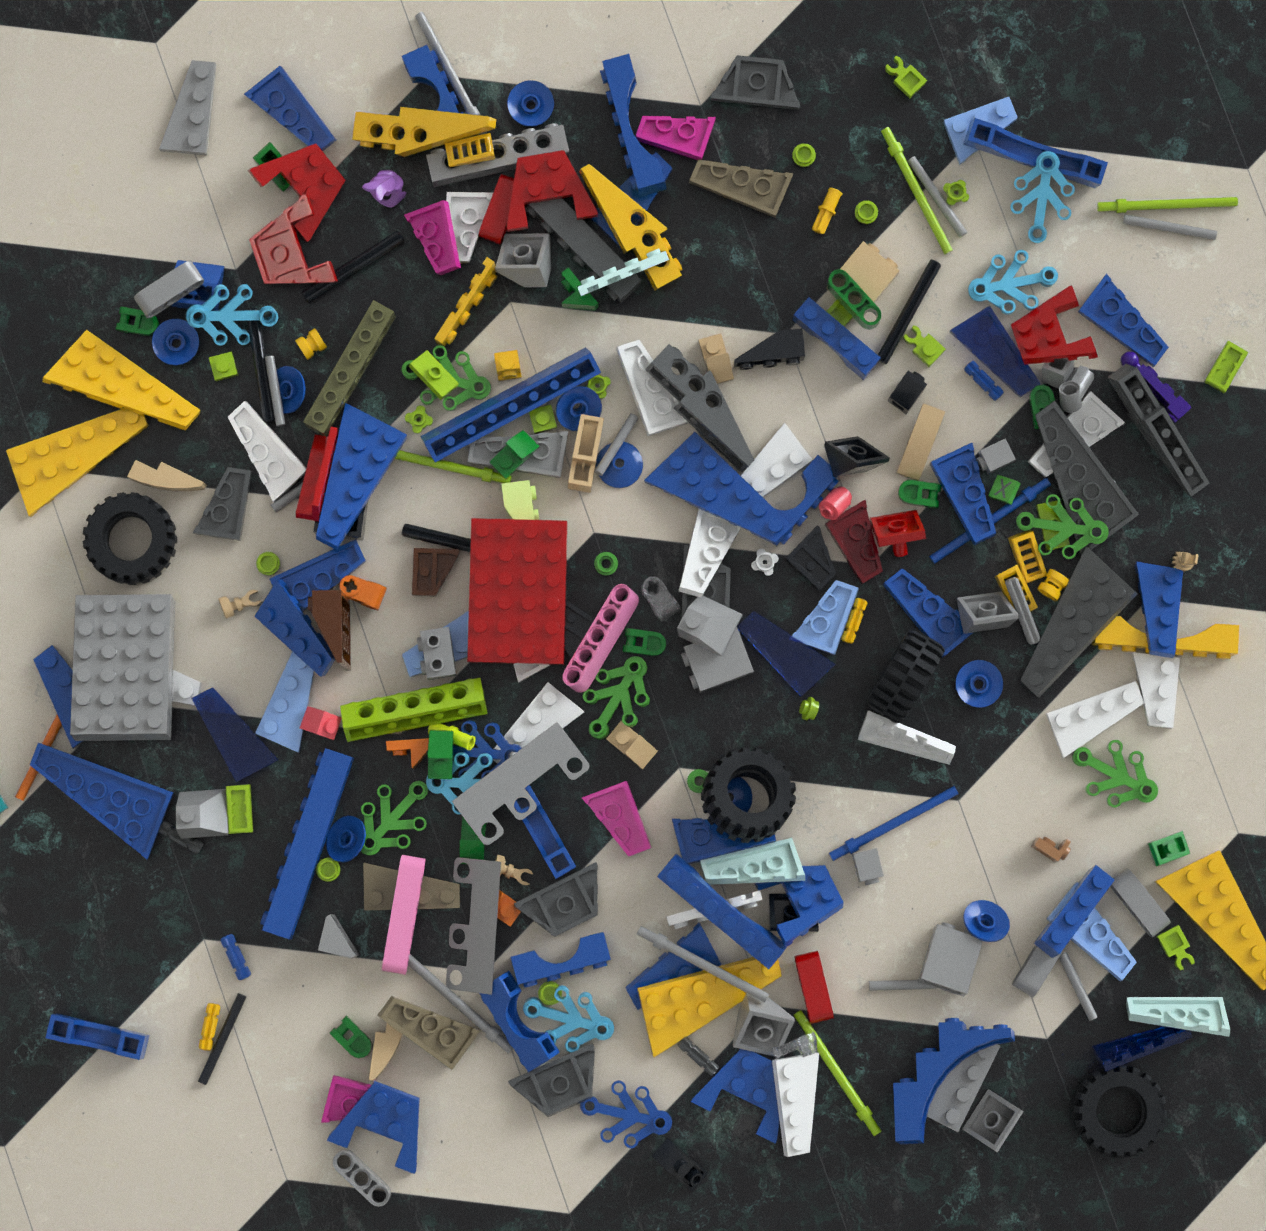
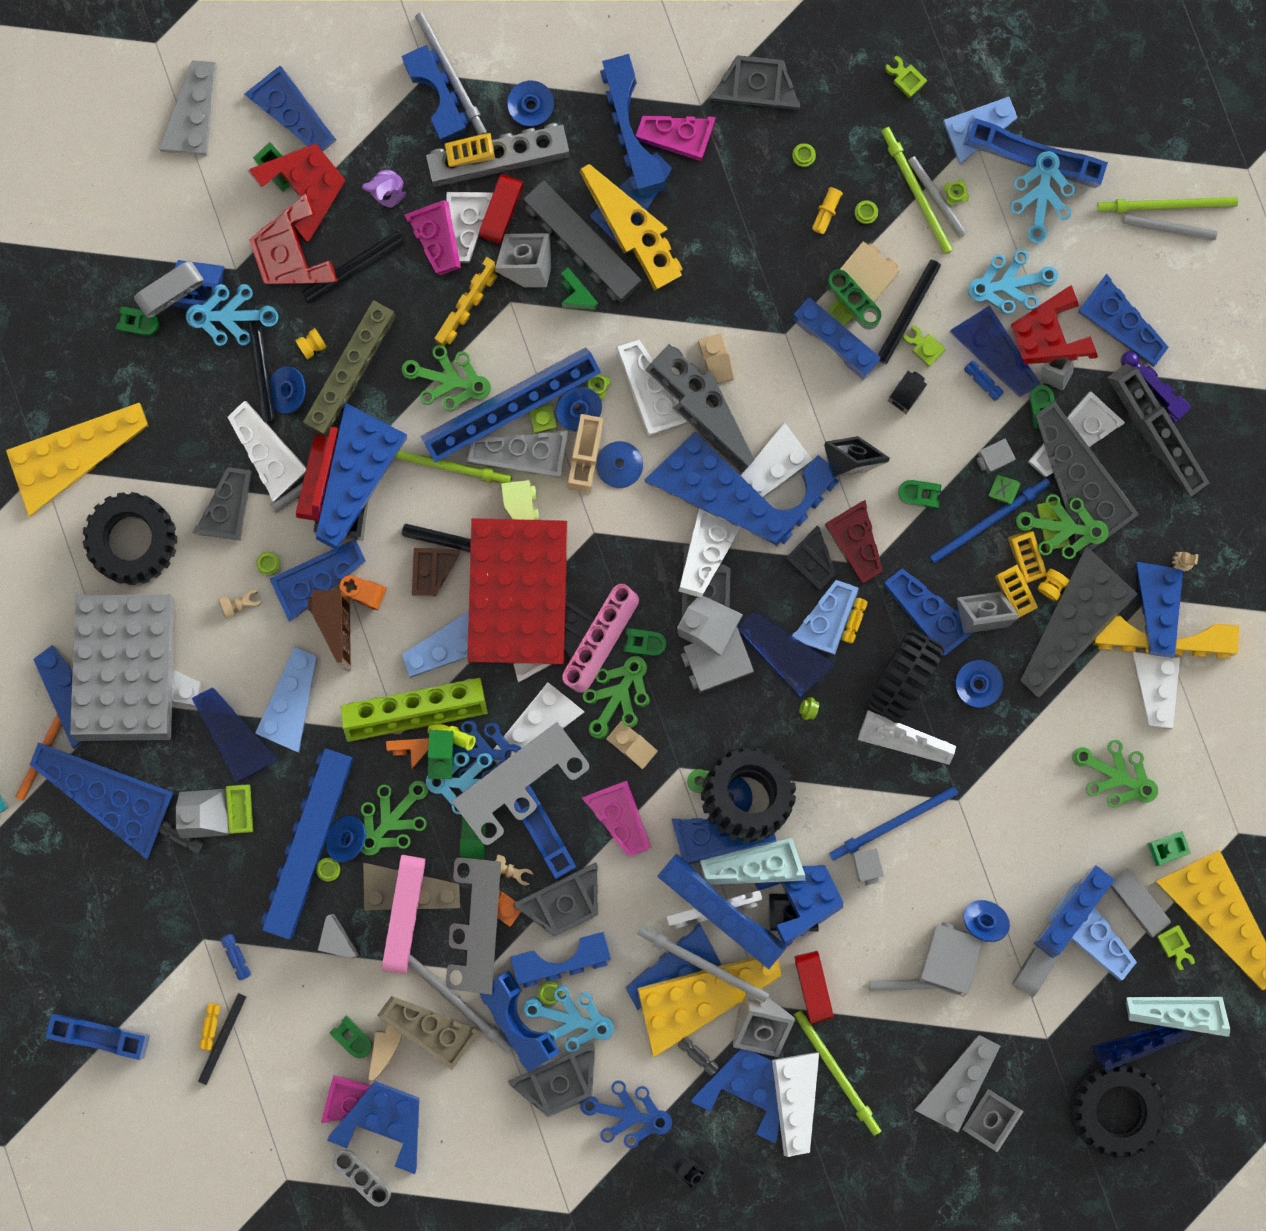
(111, 378): yellow wing -> none
(164, 478): tan slope -> none
(174, 330): blue dish -> none
(223, 366): lime plate -> none
(275, 390): light grey bar -> none
(294, 629): blue wing -> none
(320, 723): coral brick -> none
(412, 419): lime plate -> none
(433, 375): lime plate -> none
(437, 653): light grey brick -> none
(439, 127): yellow brick -> none
(507, 365): yellow brick -> none
(514, 454): green slope -> none
(545, 179): red wing -> none
(606, 556): bright green plate -> none
(616, 444): light grey bar -> none
(632, 267): light aqua wing -> none
(661, 603): clear piece -> none
(748, 186): dark tan wing -> none
(766, 568): white plate -> none
(778, 348): black slope -> none
(804, 1045): clear bar -> none
(835, 503): coral brick -> none
(898, 530): red tile -> none
(920, 442): tan slope -> none
(932, 1067): blue arch -> none
(963, 486): blue wing -> none
(1022, 608): light grey axle -> none
(1047, 848): medium nougat bracket -> none
(1074, 389): light grey piece -> none
(1078, 987): light grey bar -> none
(1088, 718): white wing -> none
(1226, 367): lime plate -> none

